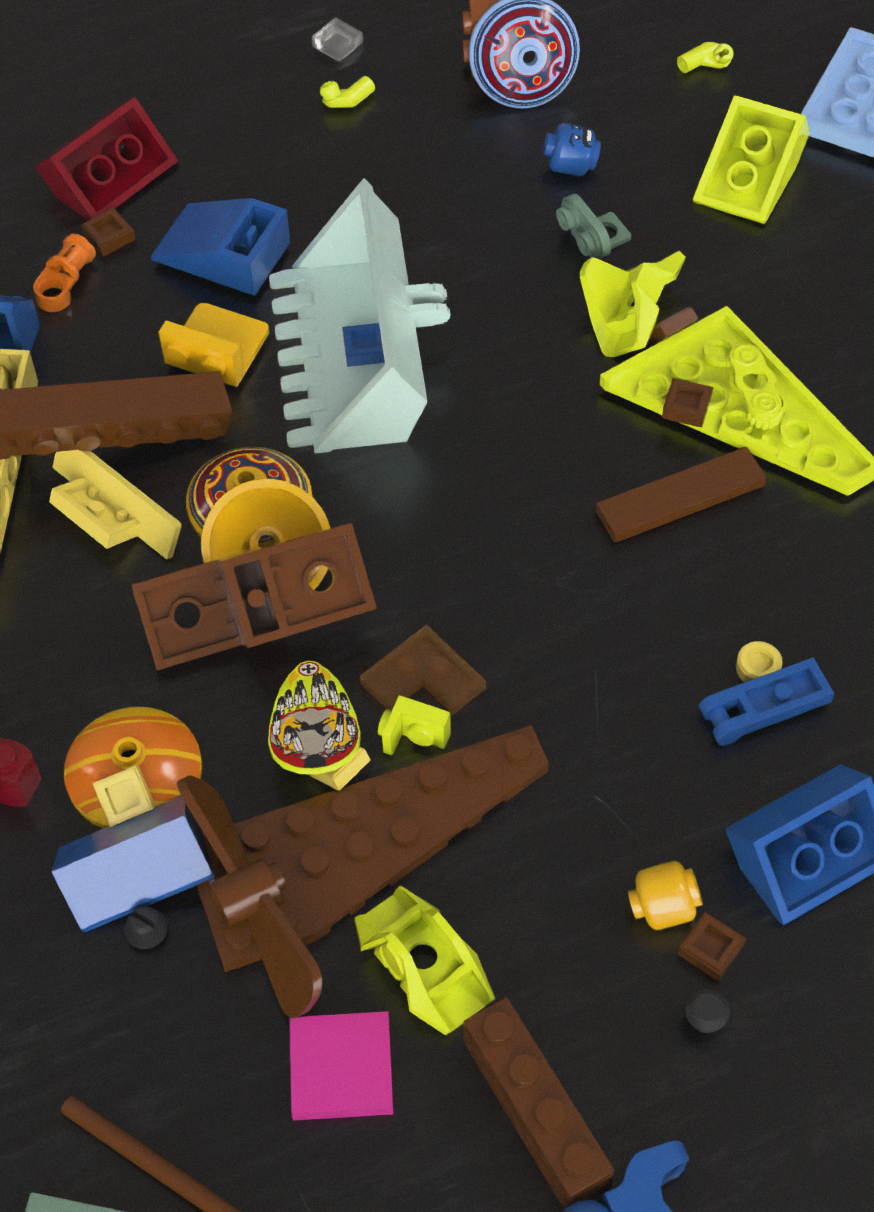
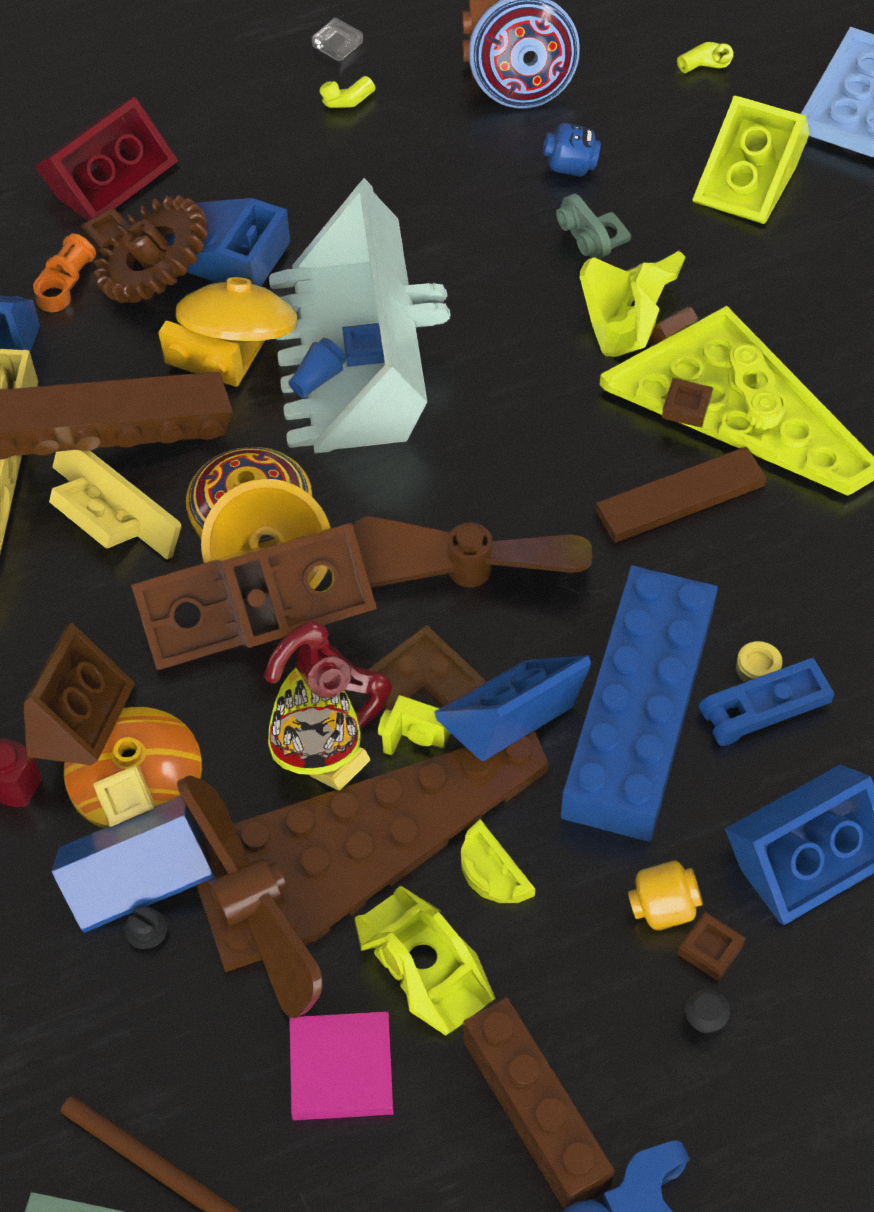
(74, 701): none -> reddish brown slope
(147, 245): none -> reddish brown gear
(236, 312): none -> yellow dish
(318, 366): none -> blue cone
(327, 670): none -> dark red piece
(408, 552): none -> reddish brown piece
(491, 869): none -> neon yellow tile
(514, 703): none -> blue slope
(639, 704): none -> blue brick

